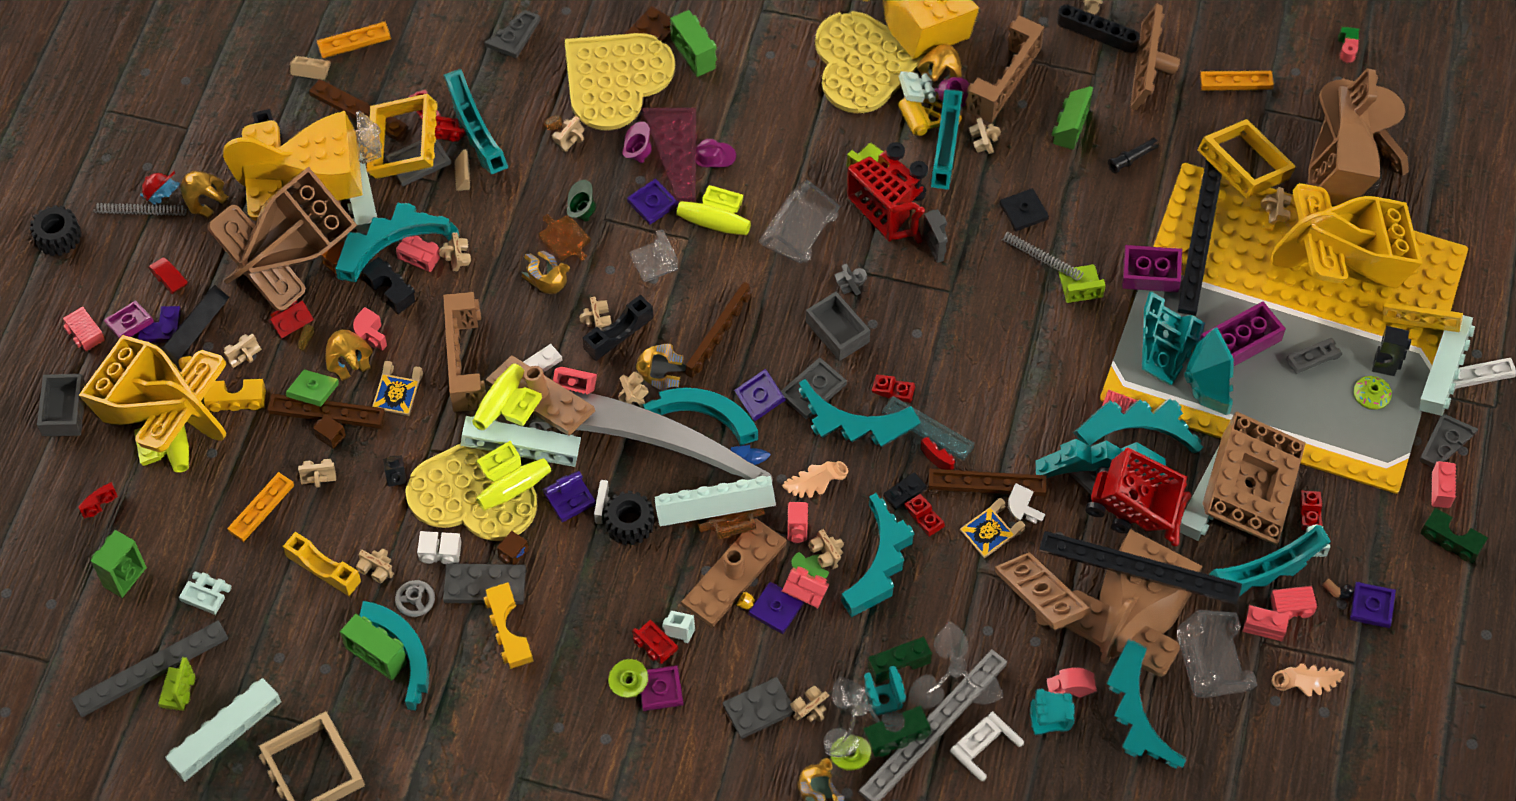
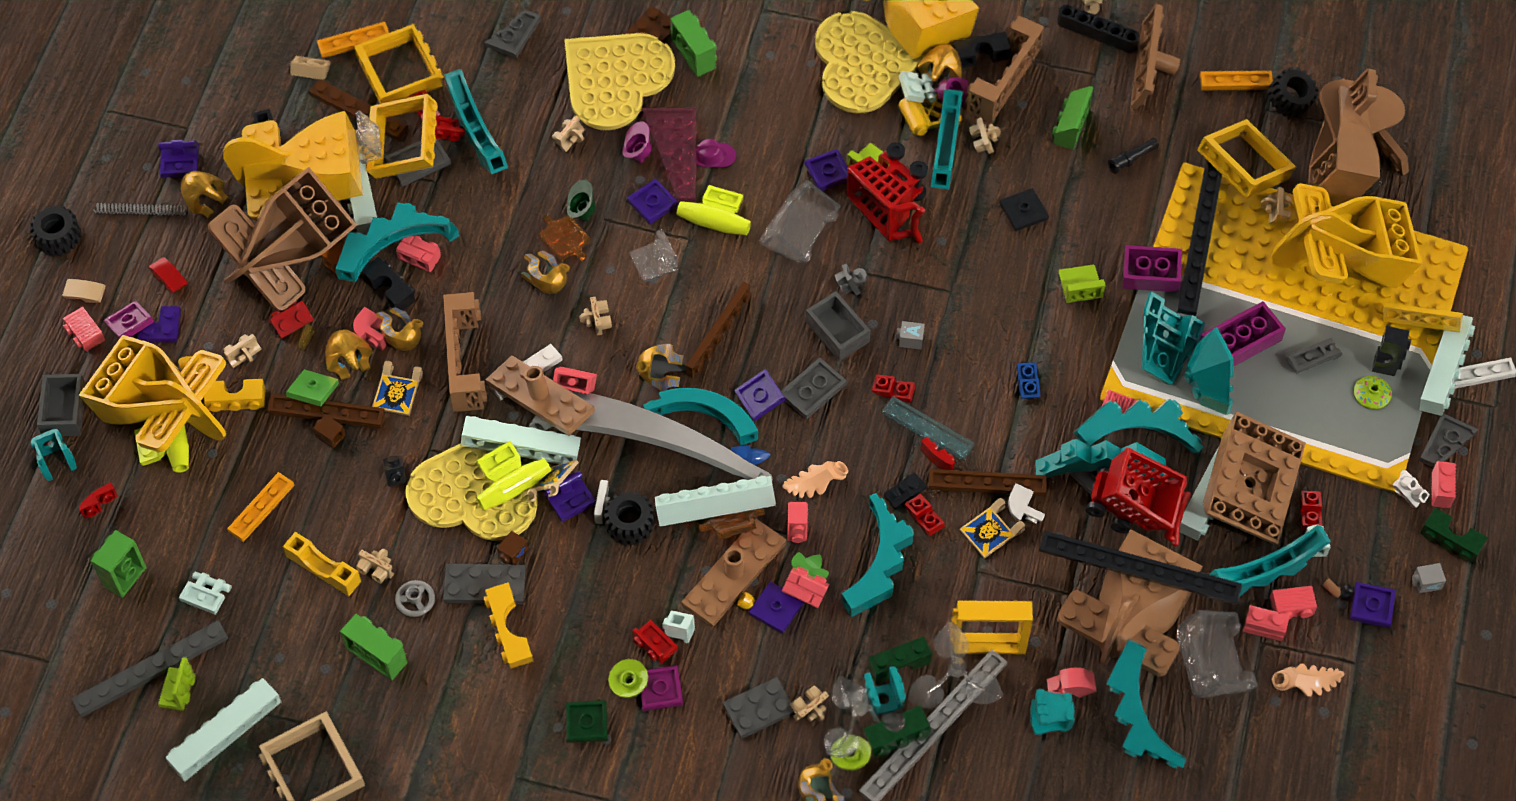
(57, 444): none -> teal piece
(86, 290): none -> tan slope
(158, 187): hair -> none
(178, 158): none -> dark purple plate
(194, 323): black beam -> none
(317, 473): tan hips -> none
(390, 41): none -> yellow window
(399, 628): teal arch -> none
(409, 334): none -> pearl gold piece
(429, 551): white piece -> none
(452, 252): tan hips -> none
(462, 171): tan slope -> none
(507, 399): neon yellow plate -> none
(551, 480): none -> flag
(553, 122): clear orange tile -> none
(586, 721): none -> dark green plate
(633, 389): tan hips -> none
(634, 316): black arch -> none
(827, 169): none -> dark purple plate
(829, 547): tan hips -> none
(884, 428): teal arch -> none
(910, 335): none -> light grey brick
(935, 233): dark grey plate -> none
(980, 738): white plate -> none
(994, 45): none -> black arch
(996, 612): none -> yellow window
(1008, 236): light grey piece -> none
(1028, 380): none -> blue slope
(1042, 591): medium nougat plate -> none
(1301, 83): none -> black tyre
(1350, 40): leg -> none
(1410, 489): none -> white hips
(1429, 578): none -> light grey brick

